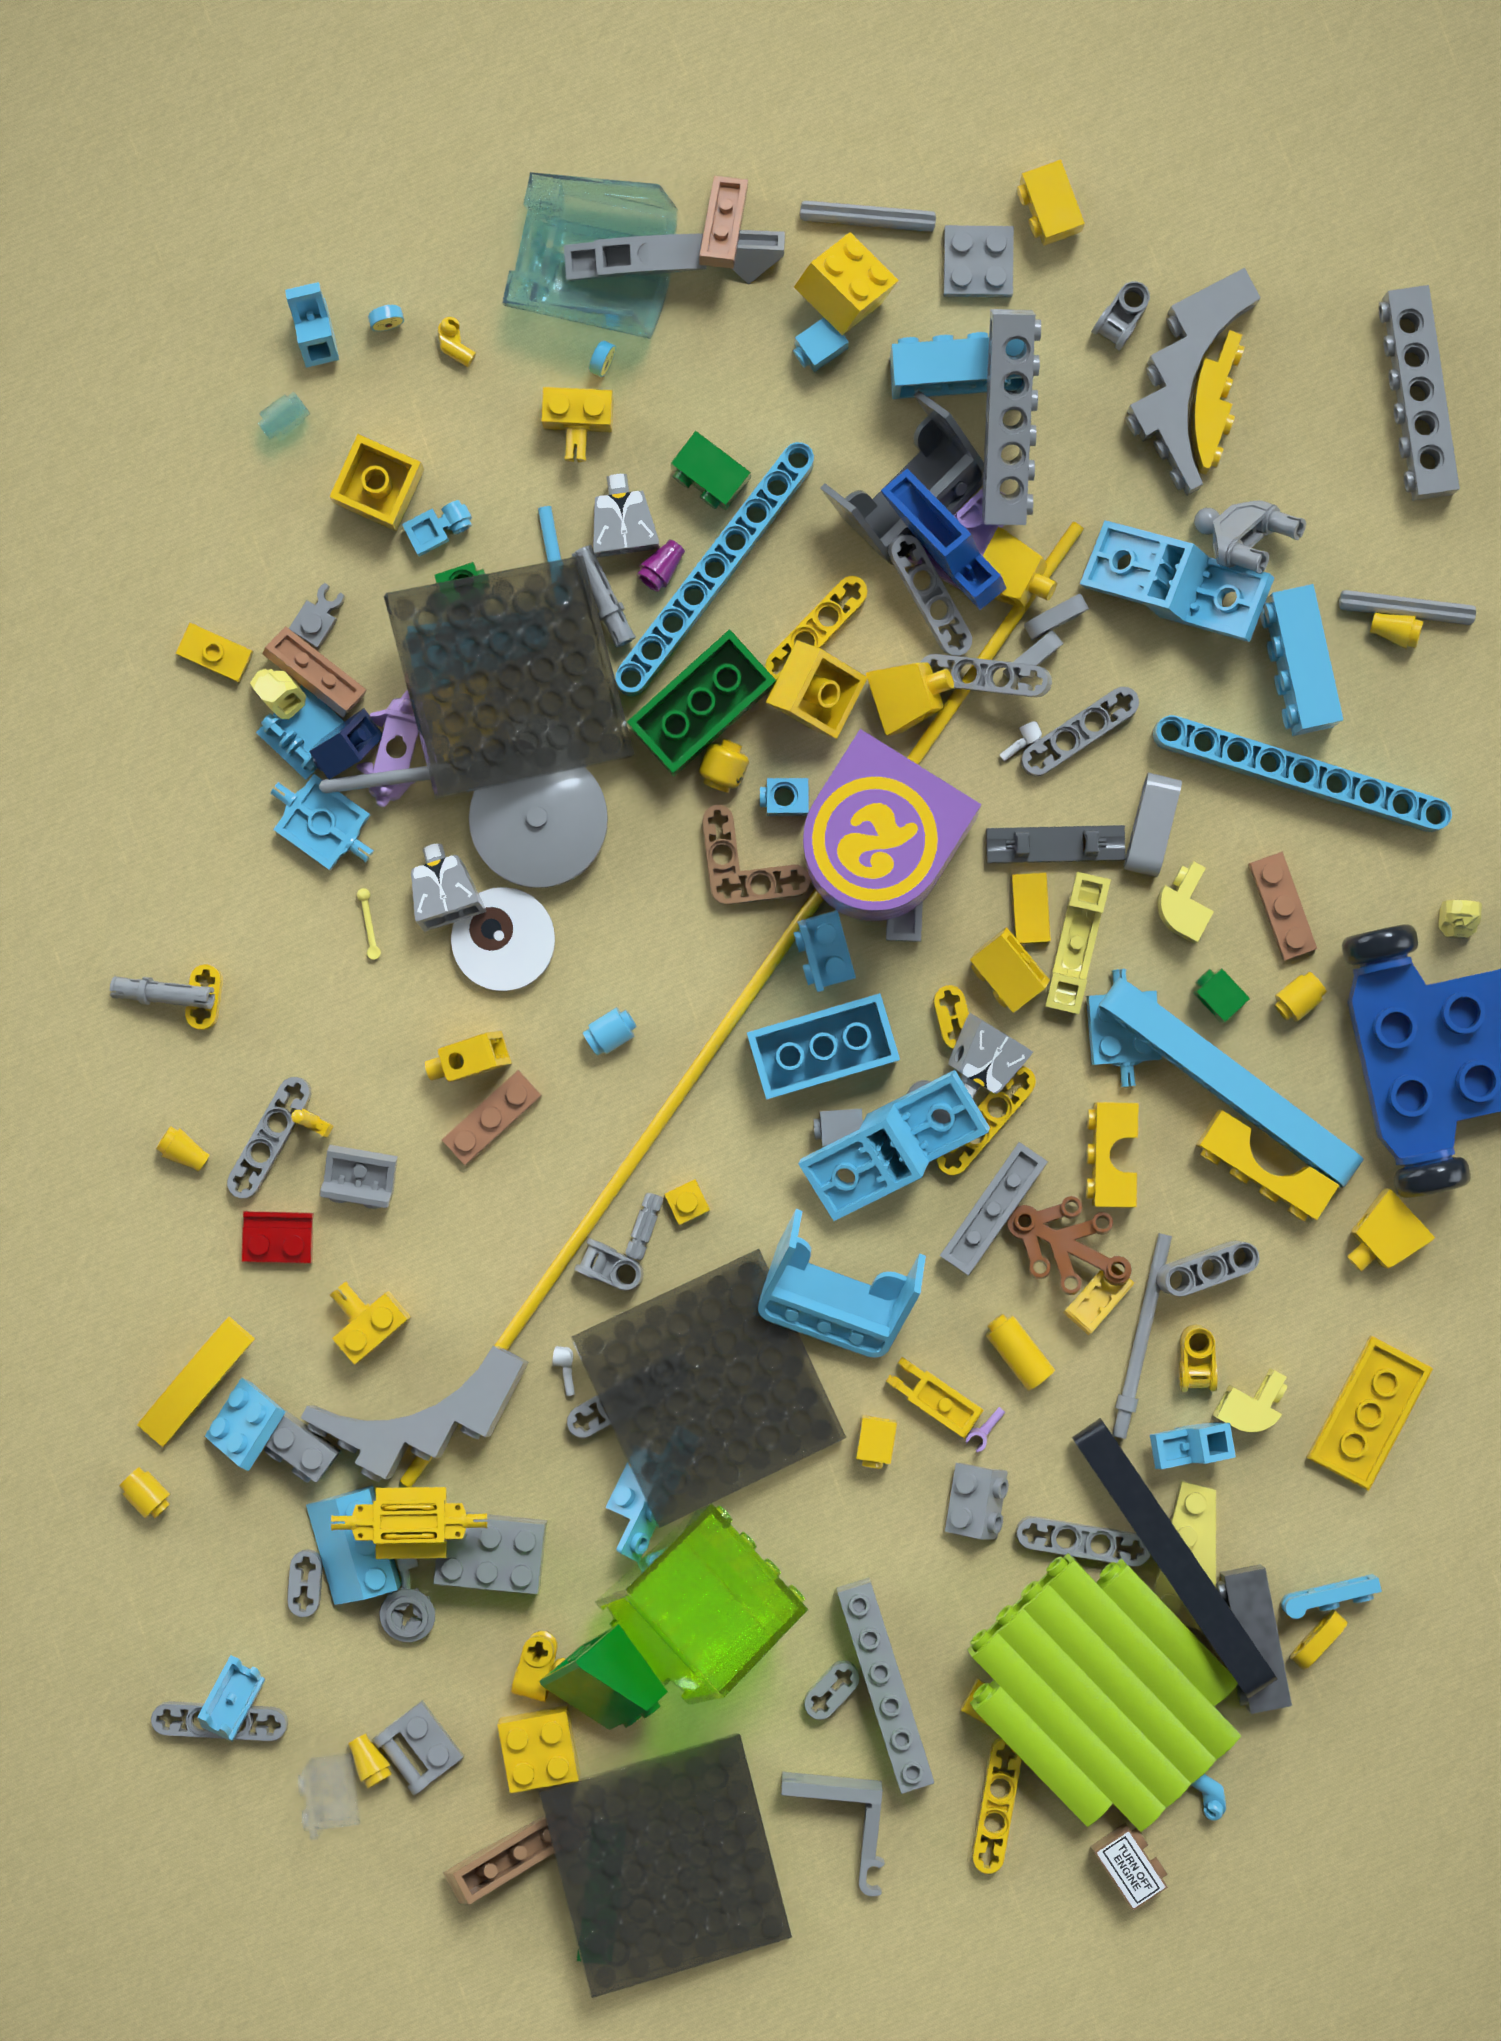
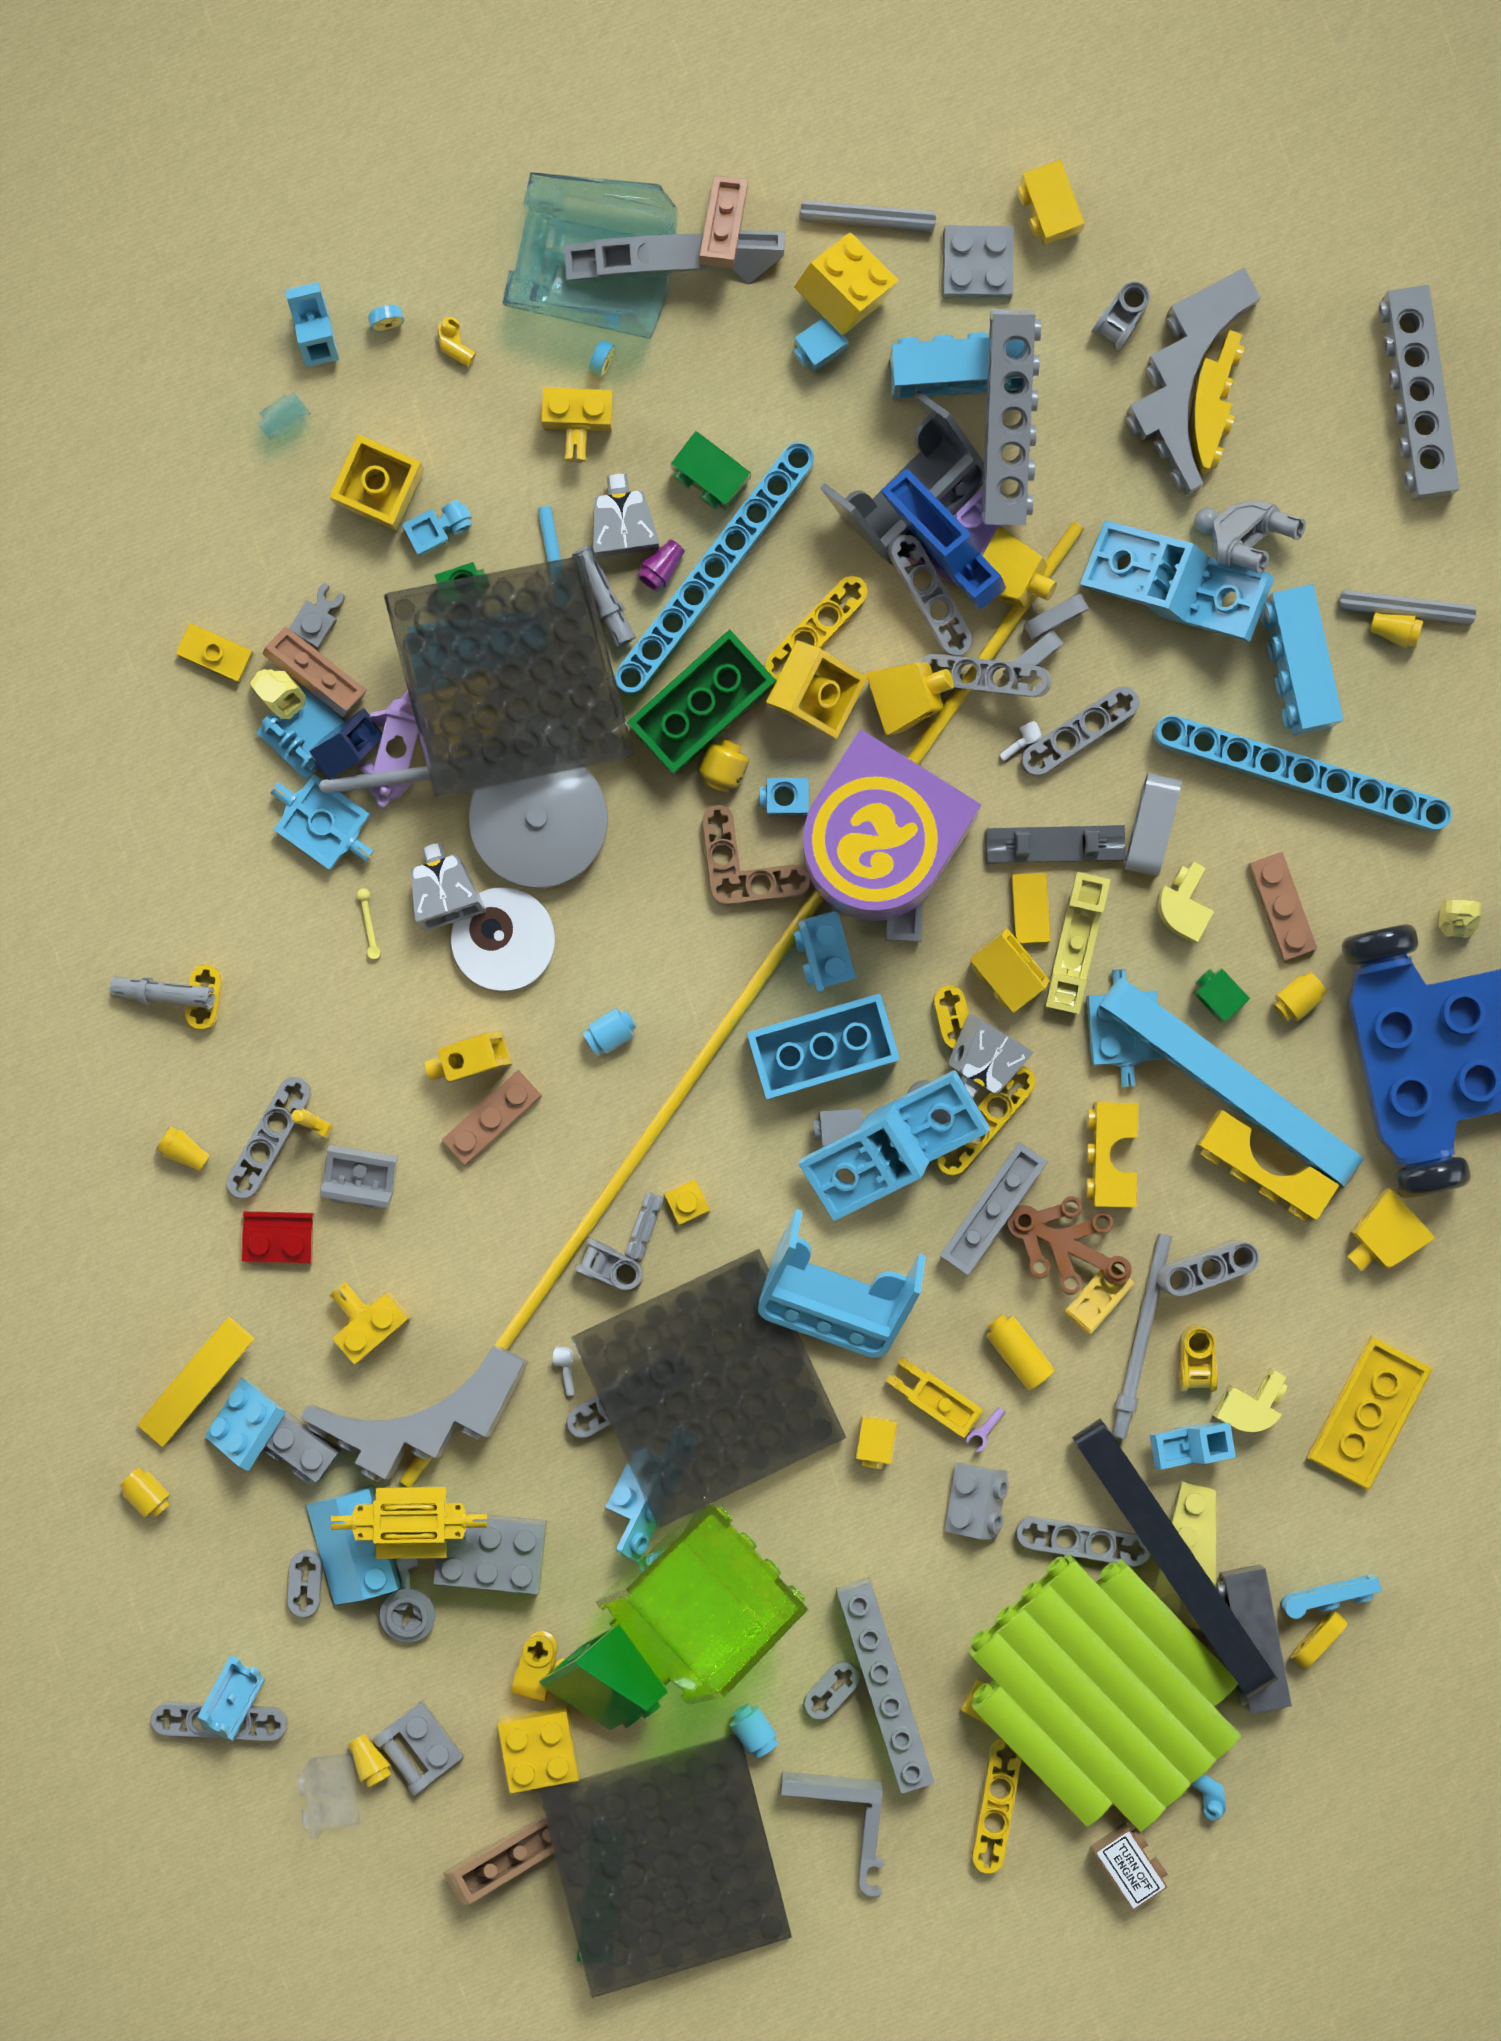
(753, 1730): none -> medium azure brick

